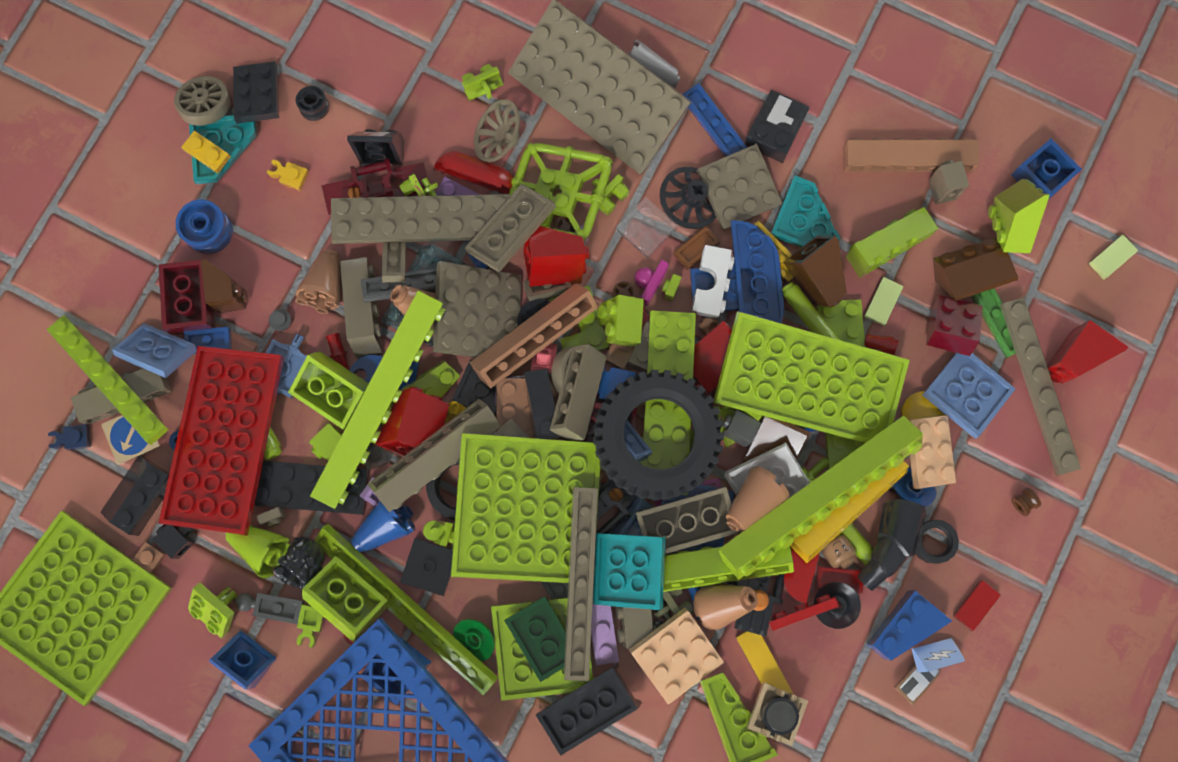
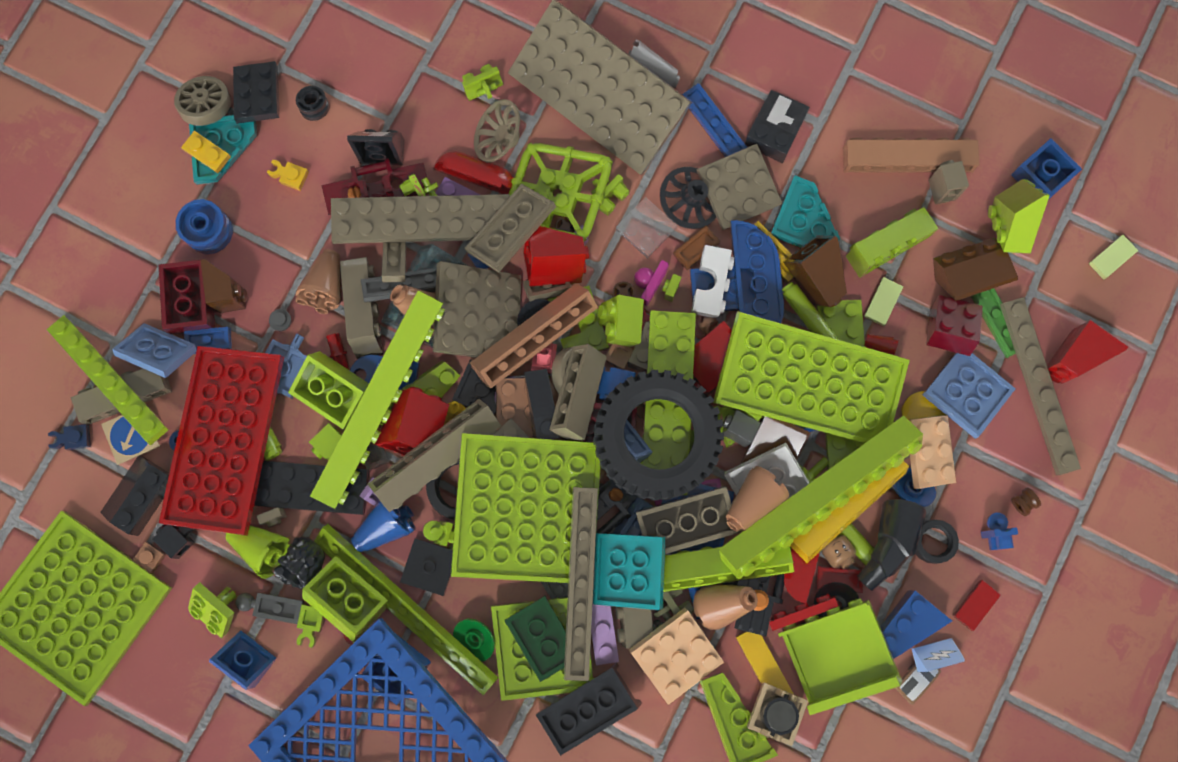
(841, 656): none -> lime panel
(998, 535): none -> blue hips

